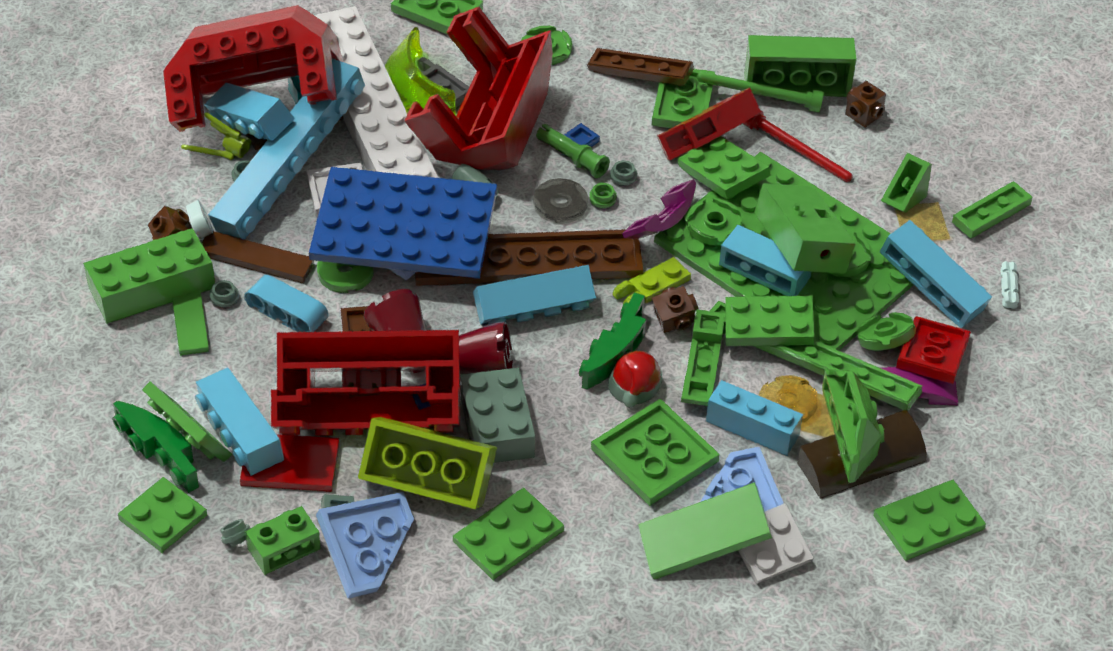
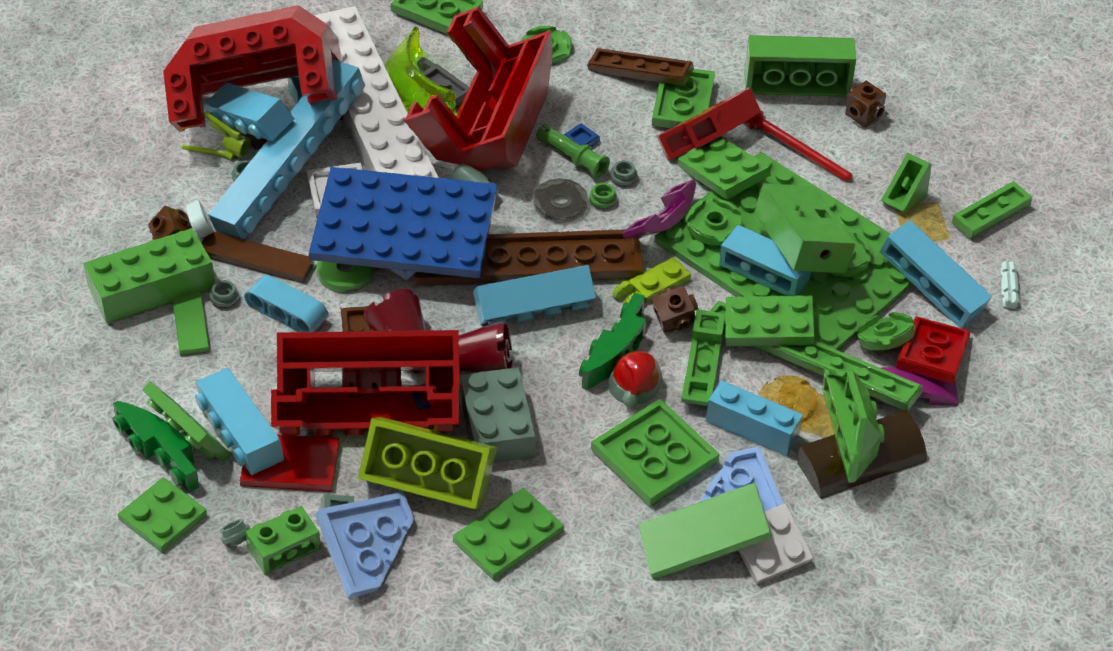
(811, 100): bright green piece -> none
(929, 519): bright green plate -> none

